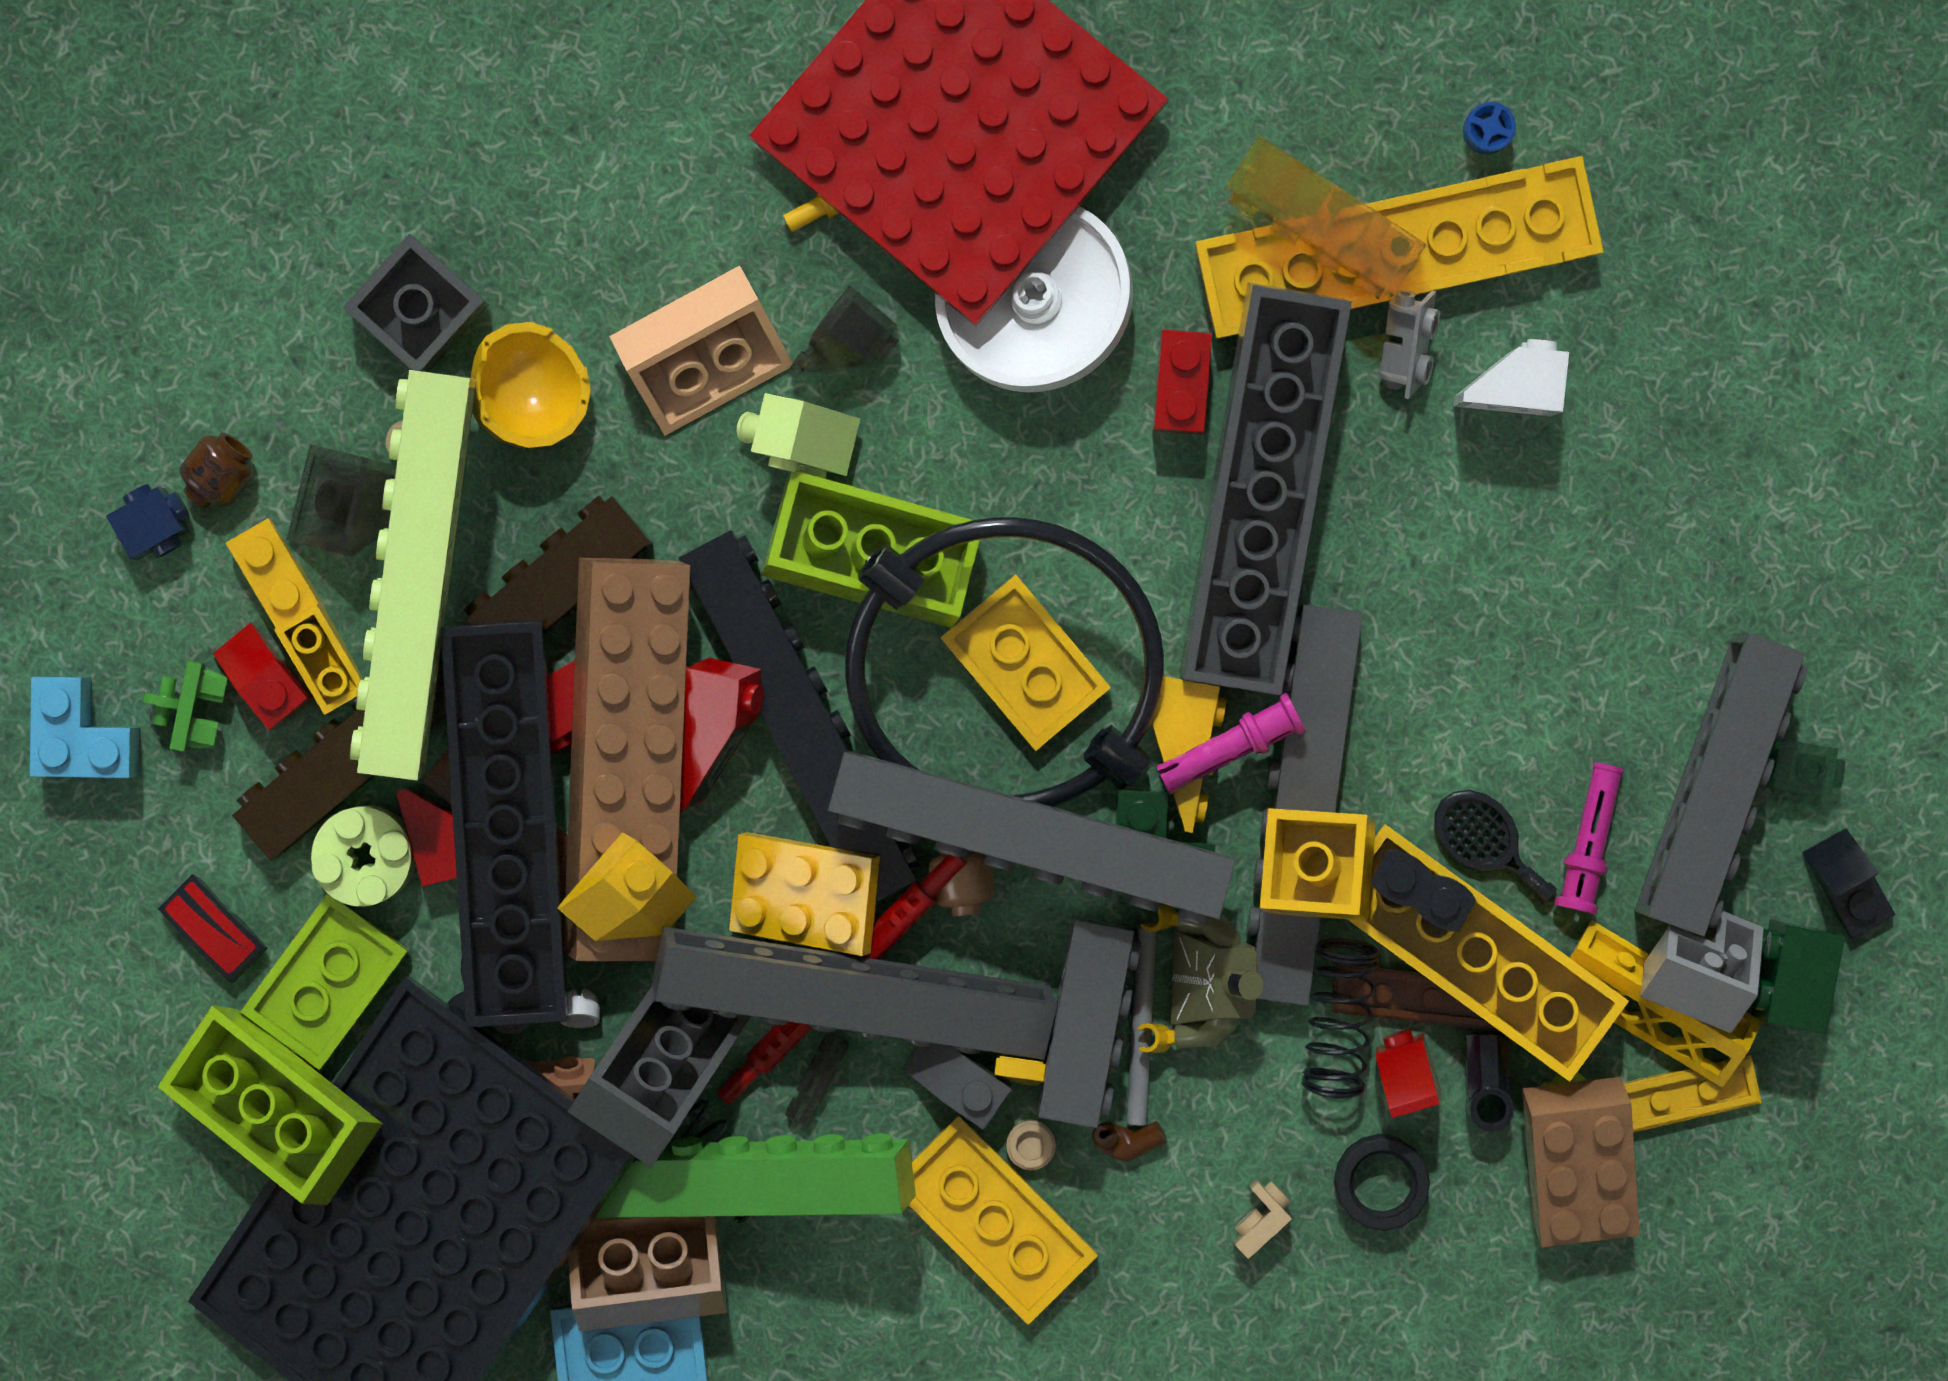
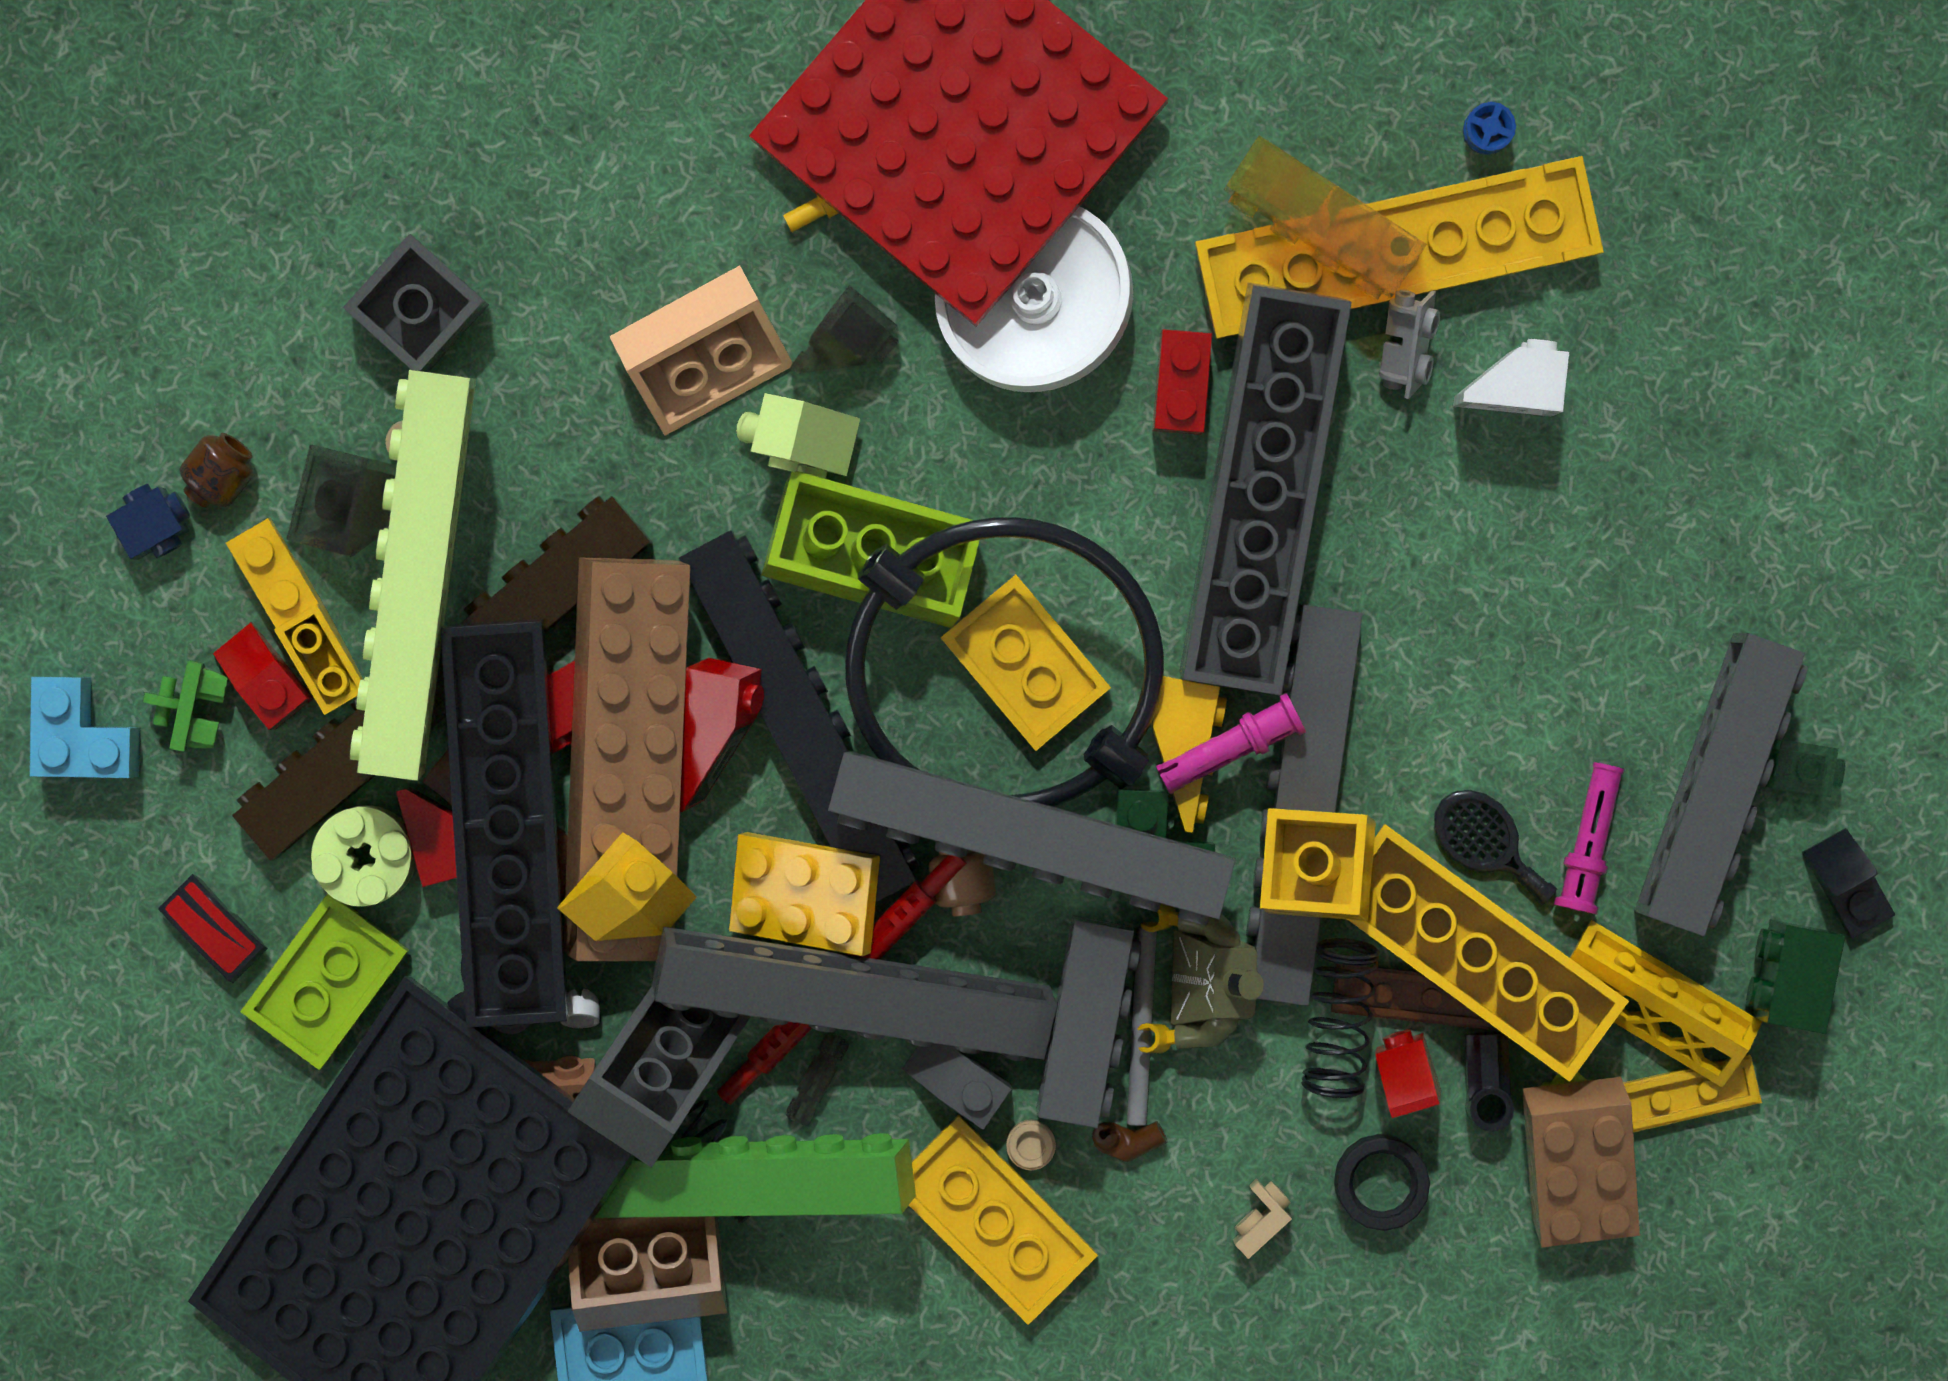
(269, 1105): lime brick -> none
(528, 386): yellow cylinder -> none
(1020, 1070): yellow tile -> none
(1435, 897): black brick -> none
(1708, 974): light grey brick -> none

